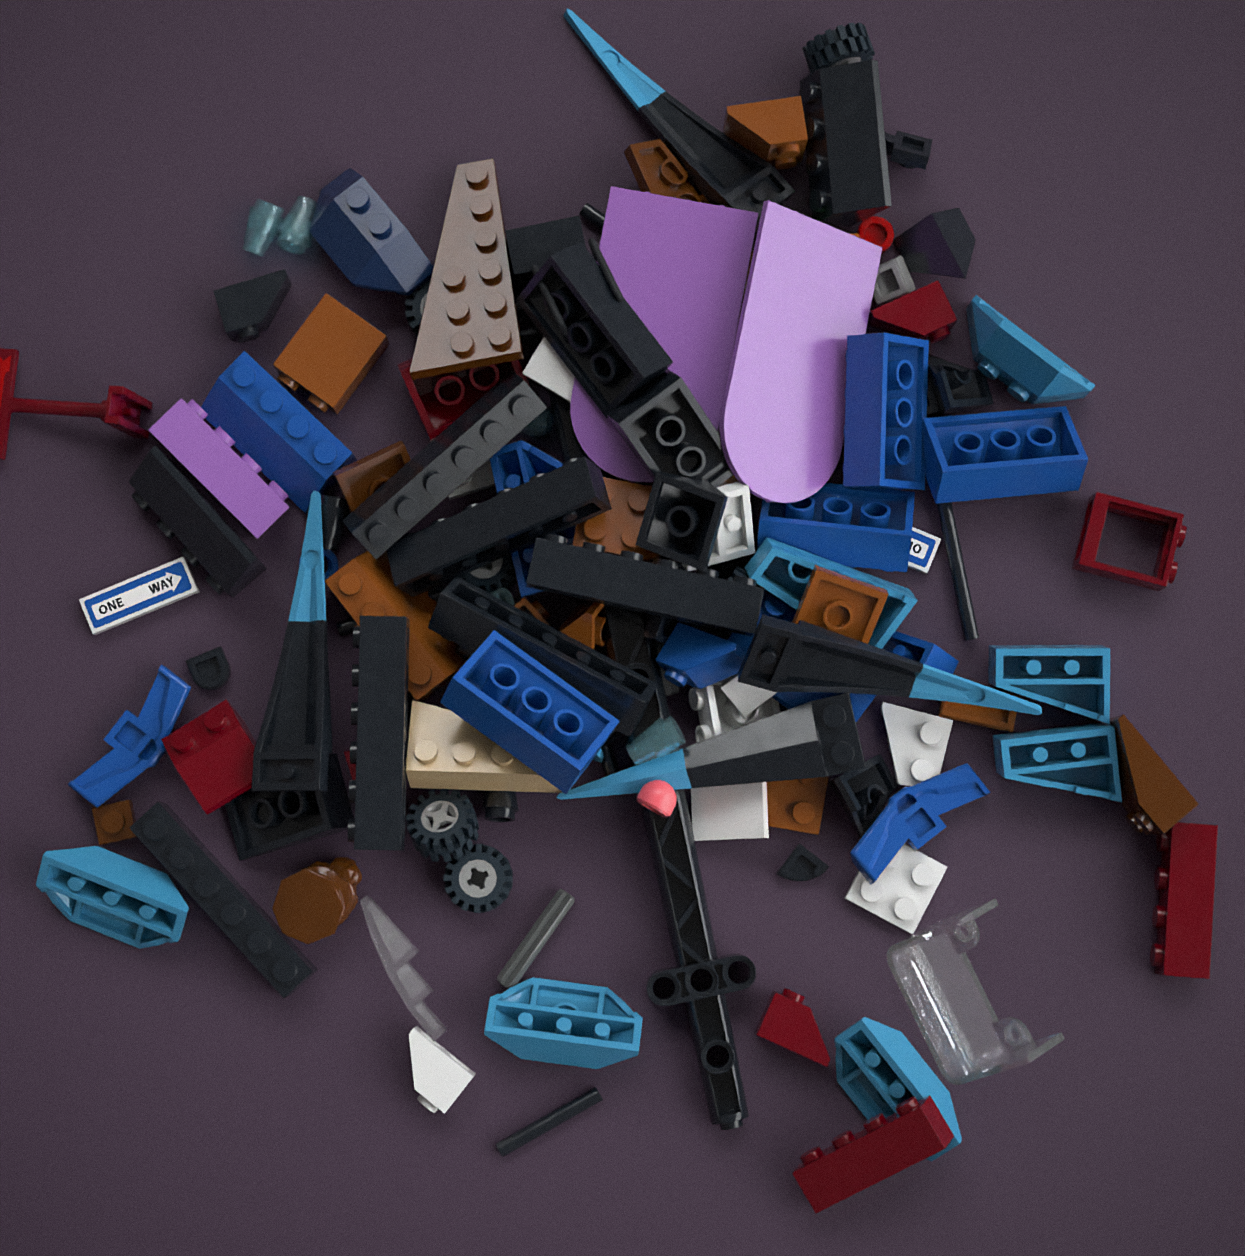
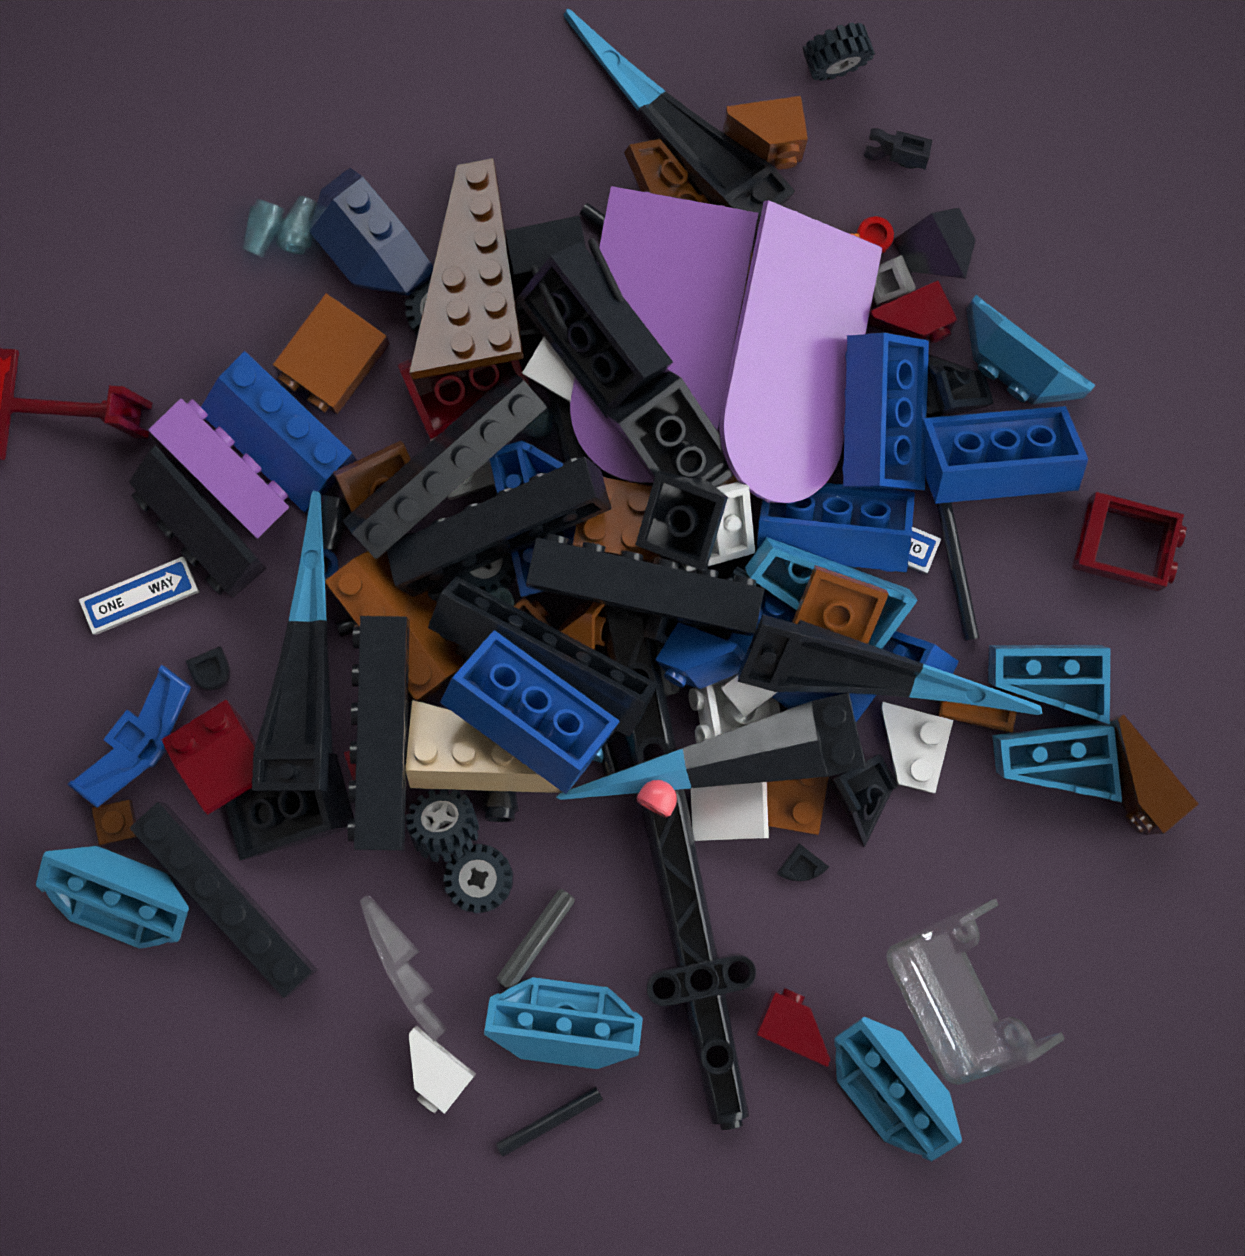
(252, 304): black slope -> none
(317, 899): reddish brown piece -> none
(656, 741): clear light blue cone -> none
(845, 143): black slope -> none
(872, 1153): dark red brick -> none
(901, 889): white plate -> none
(914, 817): blue plate -> none
(1185, 900): dark red brick -> none

